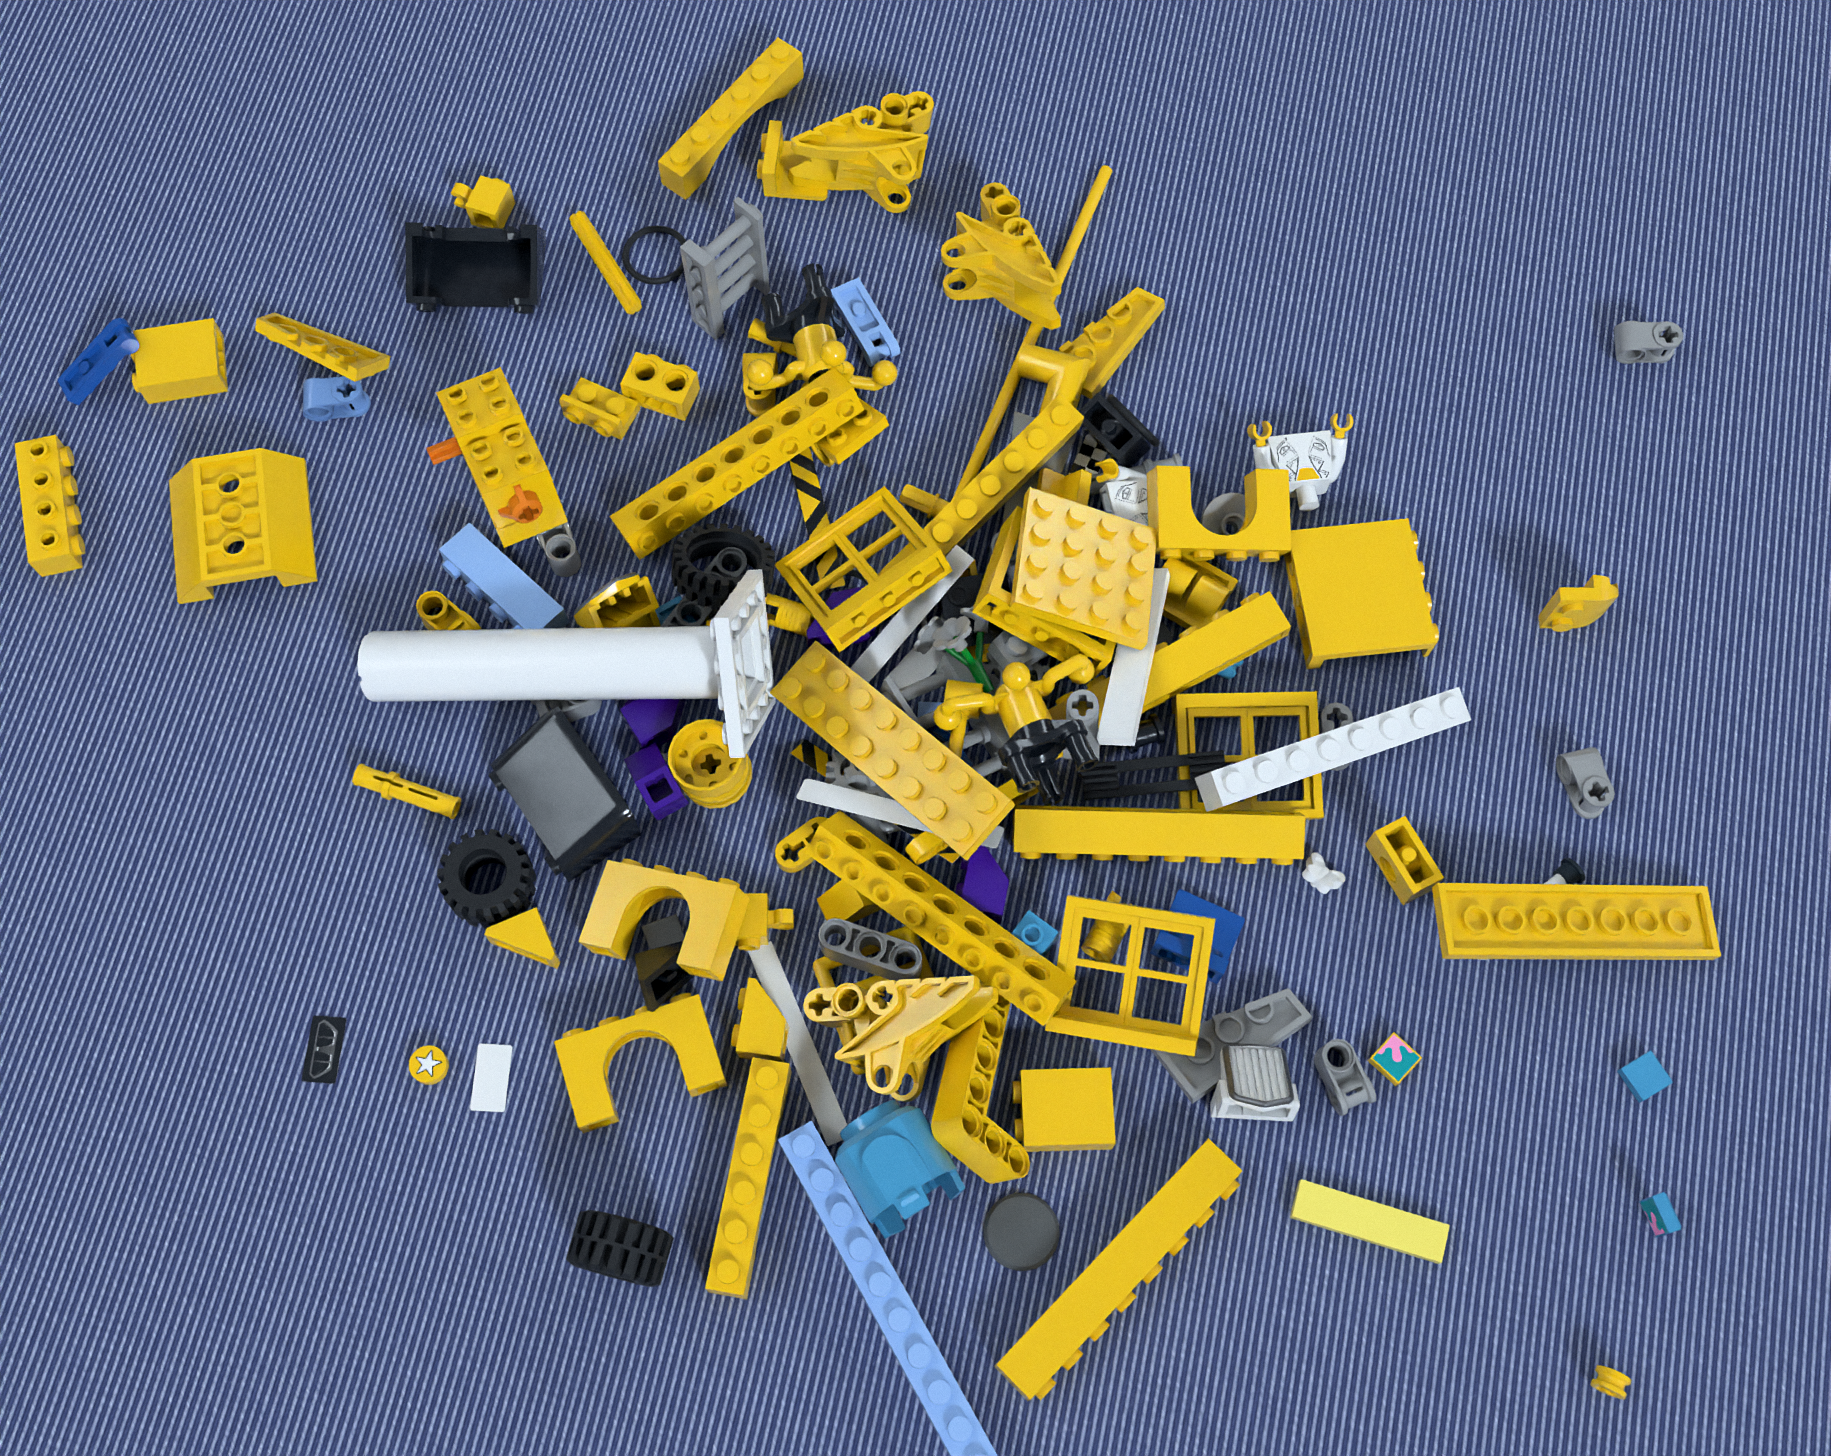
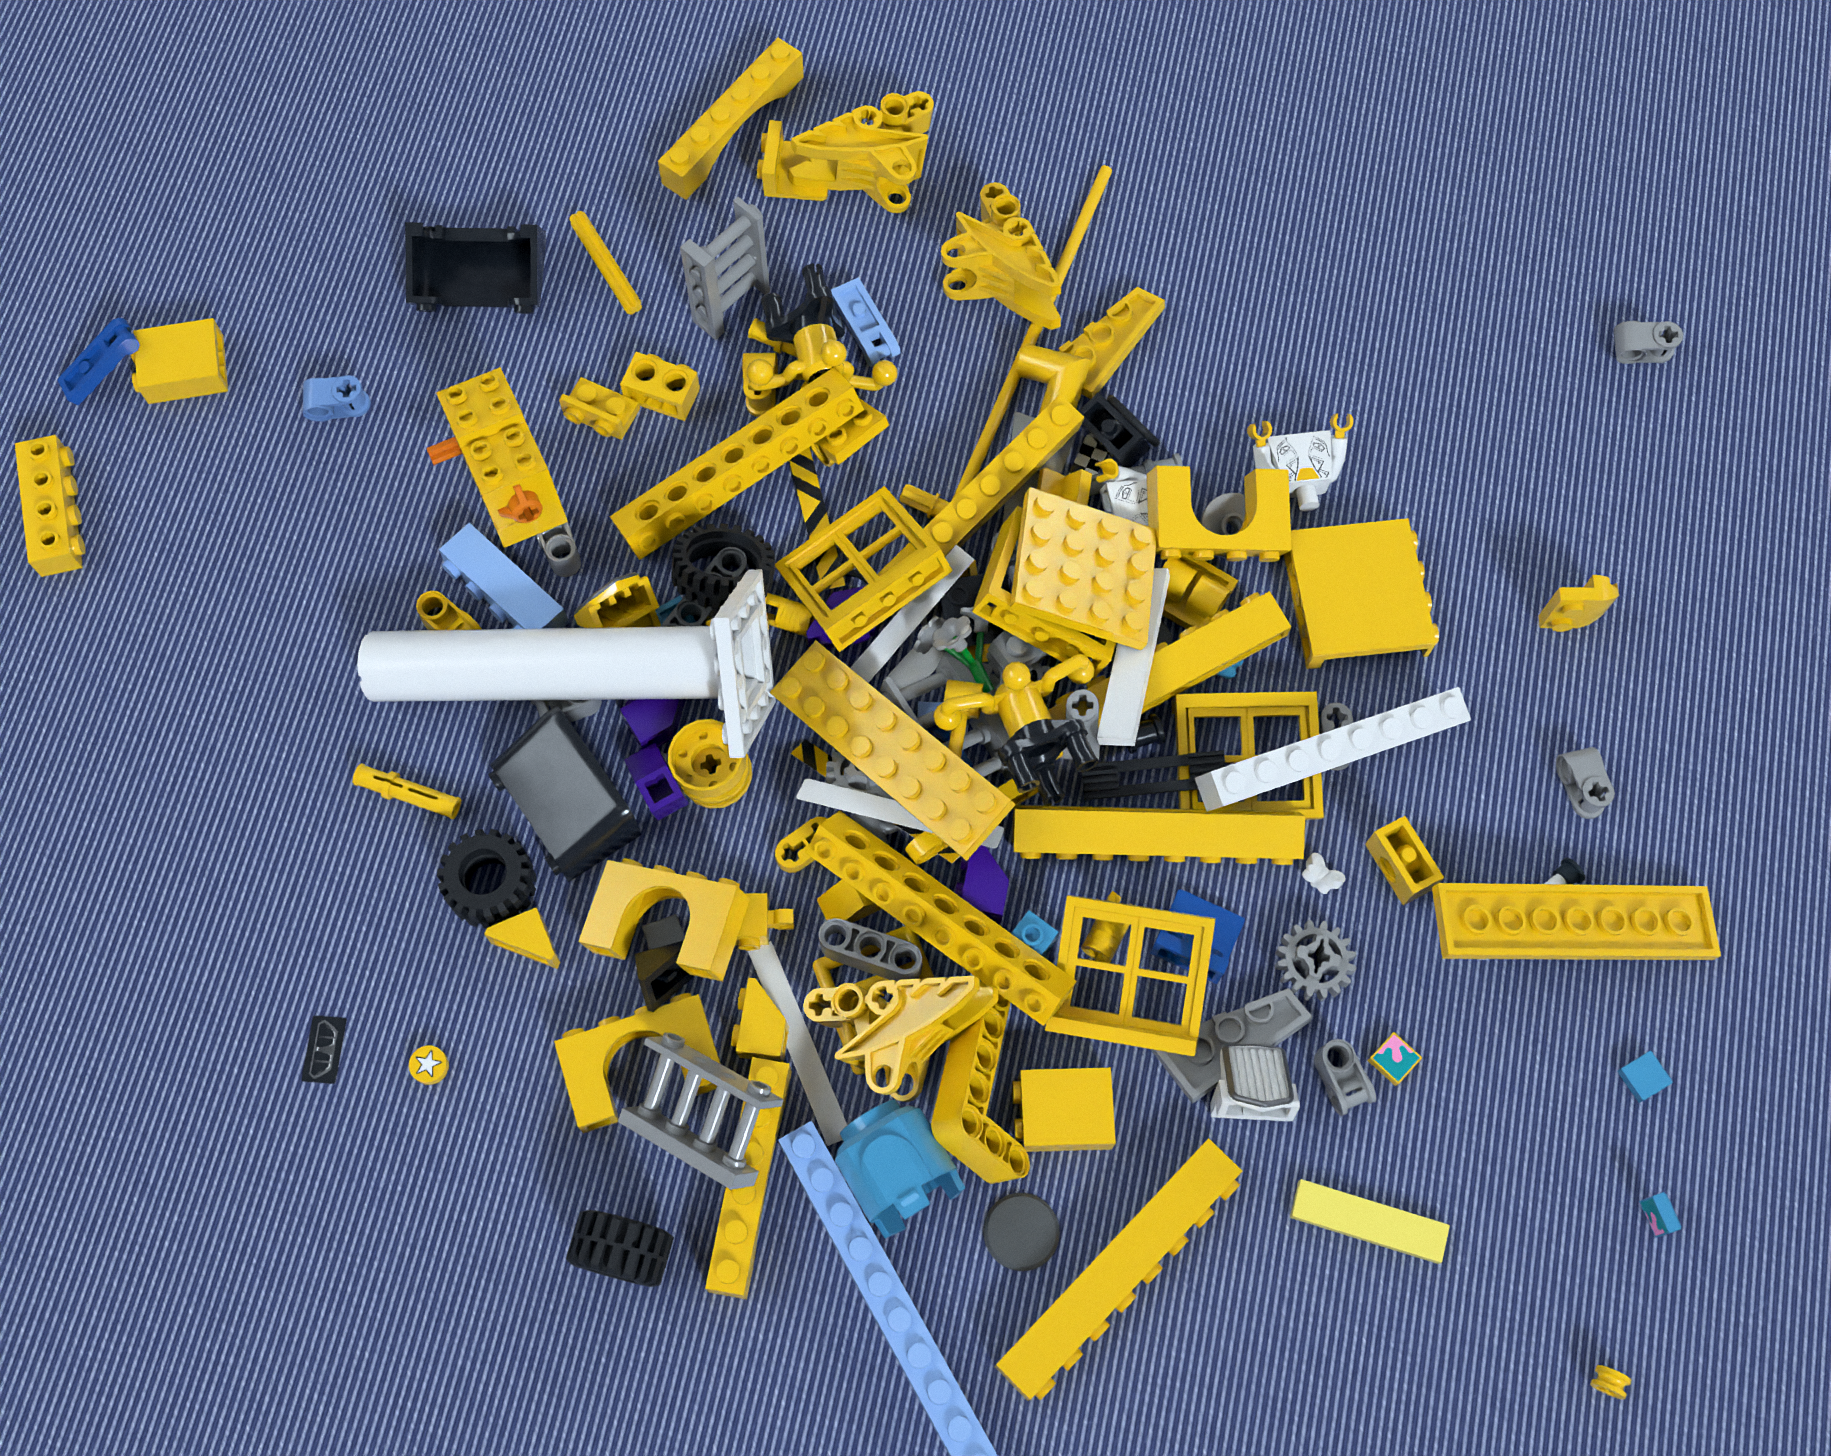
(265, 512): yellow slope -> none
(323, 347): yellow wing -> none
(487, 203): yellow brick -> none
(491, 1077): white sticker -> none
(625, 255): black tyre -> none
(674, 1133): none -> light grey fence
(1329, 962): none -> light grey gear

